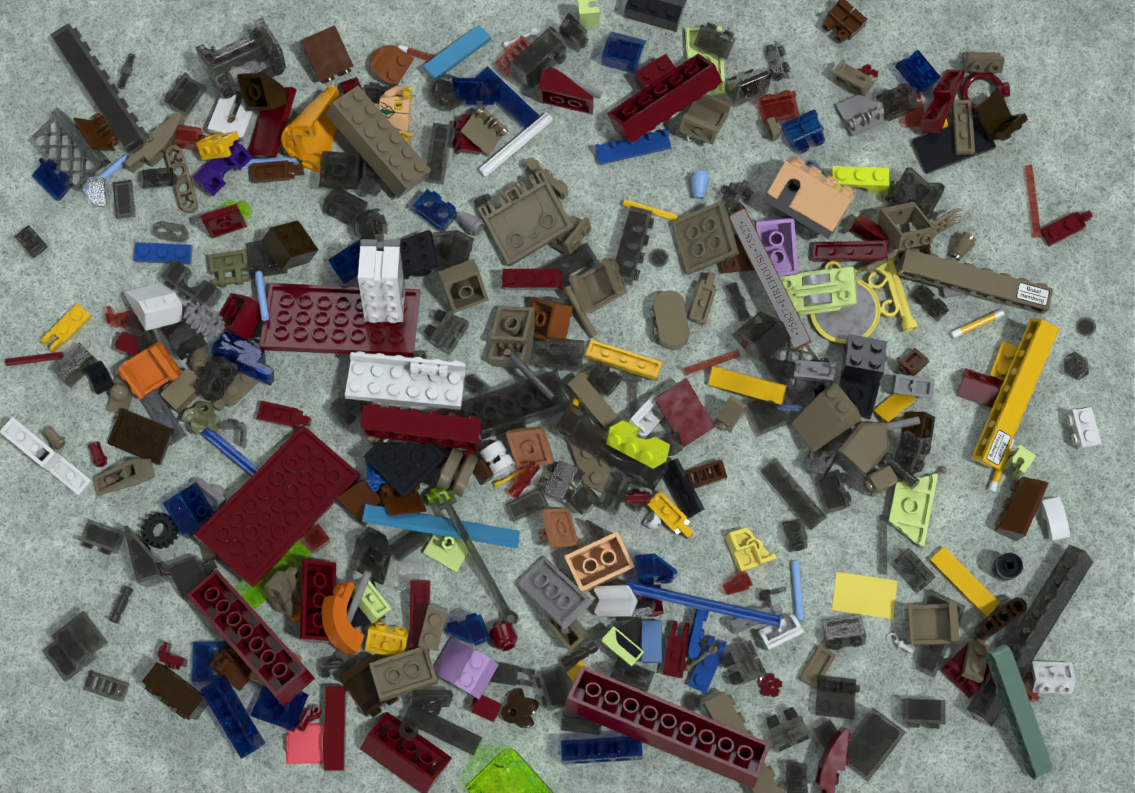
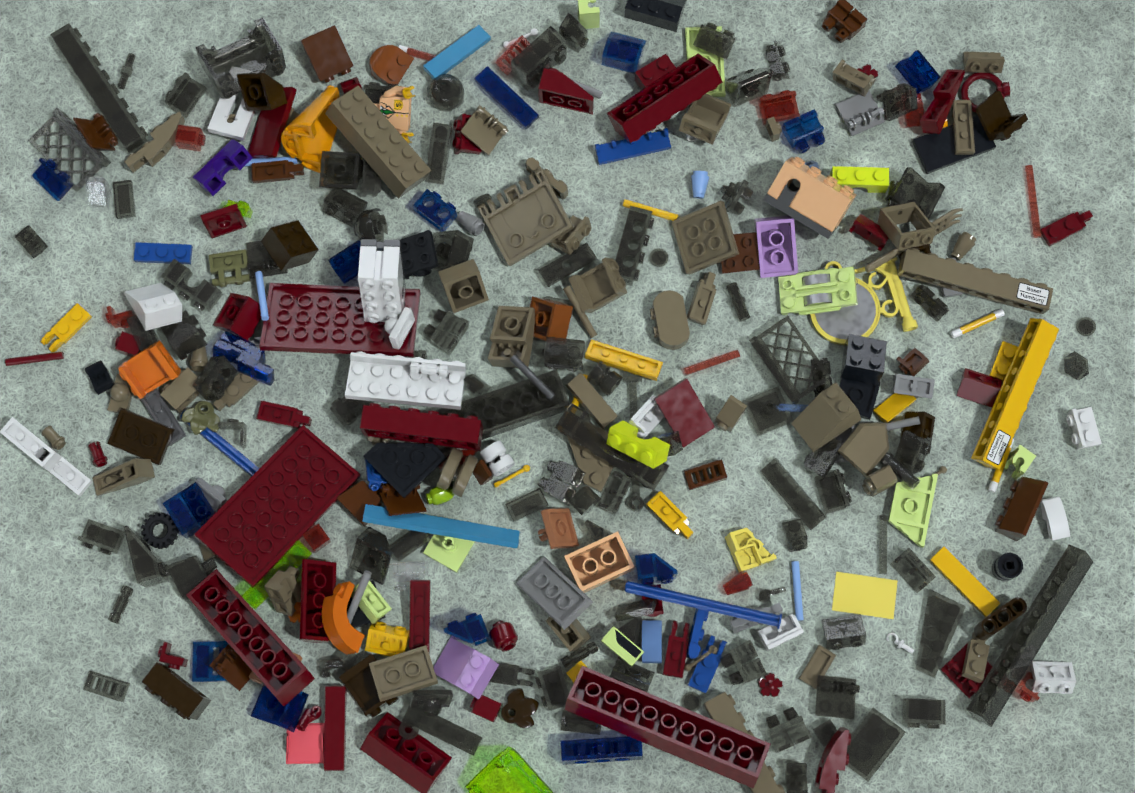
(73, 364): clear smoke hinge -> none
(75, 646): clear smoke bracket -> none
(110, 170): light blue bar -> none
(158, 178): clear smoke hips -> none
(170, 236): clear smoke beam -> none
(182, 179): dark tan beam -> none
(204, 320): light grey gear -> none
(216, 145): yellow bracket -> none
(232, 716): clear blue brick -> none
(399, 327): none -> white tile
(433, 627): dark tan brick -> none
(447, 504): clear smoke hinge -> none
(477, 89): clear blue slope -> none
(516, 144): white axle -> none
(524, 479): clear red pin -> none
(530, 445): nougat tile -> none
(532, 279): dark red brick -> none
(615, 601): white panel -> none
(637, 497): dark red pin -> none
(652, 520): white hinge -> none
(683, 489): black plate -> none
(747, 385): yellow tile -> none
(762, 336): clear smoke slope -> none
(769, 278): light grey tile -> none
(815, 371): light grey hinge -> none
(850, 251): dark red tile -> none
(932, 624): dark tan panel -> none
(1019, 711): sand green beam -> none

